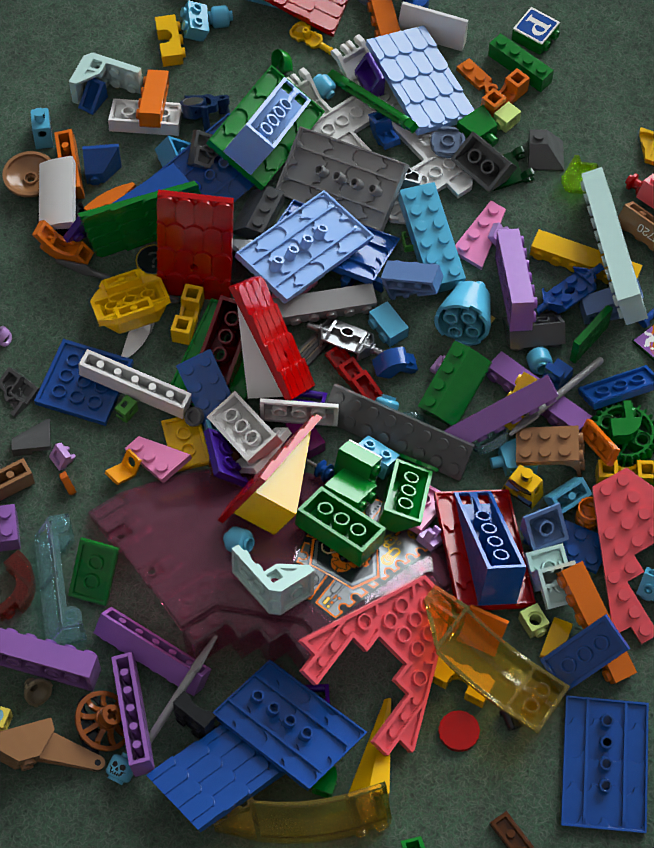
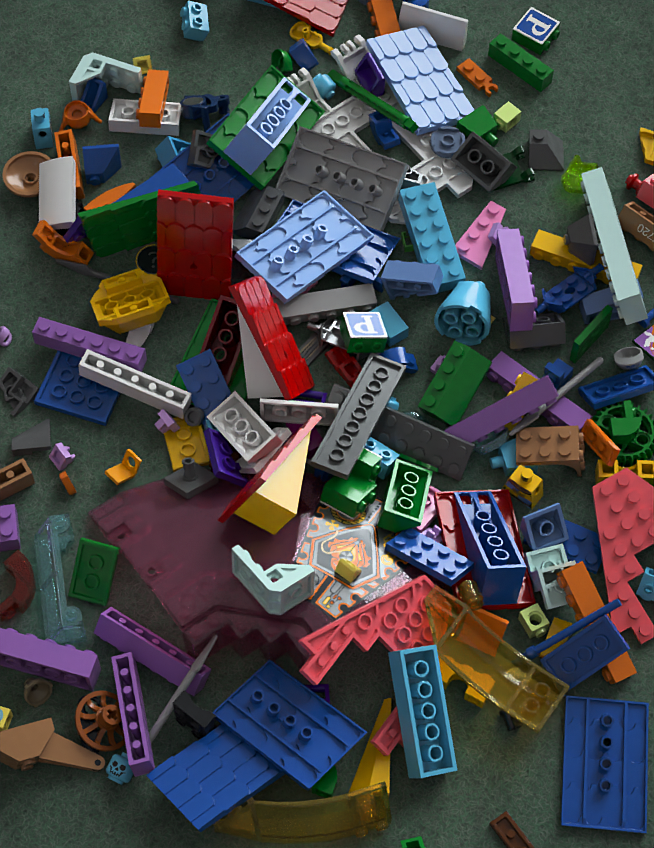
(77, 115): none -> orange piece
(77, 341): none -> medium lavender brick
(125, 412): bright green piece -> none
(143, 62): none -> light yellow slope
(159, 458): bright pink wing -> none
(166, 422): none -> lavender tile
(171, 51): yellow arch -> none
(185, 323): yellow arch -> none
(190, 479): none -> dark grey tile
(220, 16): medium azure head -> none
(240, 537): medium azure head -> none
(303, 55): none -> blue slope
(340, 526): green brick -> none
(347, 570): none -> light yellow slope
(358, 416): none -> plate
(363, 332): none -> piece
(422, 711): none -> medium azure brick
(429, 556): none -> blue plate
(459, 731): red tile -> none
(471, 594): none -> clear yellow brick
(515, 86): orange arch -> none
(533, 651): none -> blue bar
(538, 359): medium azure head -> none
(568, 494): medium azure brick -> none
(582, 239): none -> dark grey slope
(585, 514): orange wheel -> none
(629, 358): none -> light grey cap

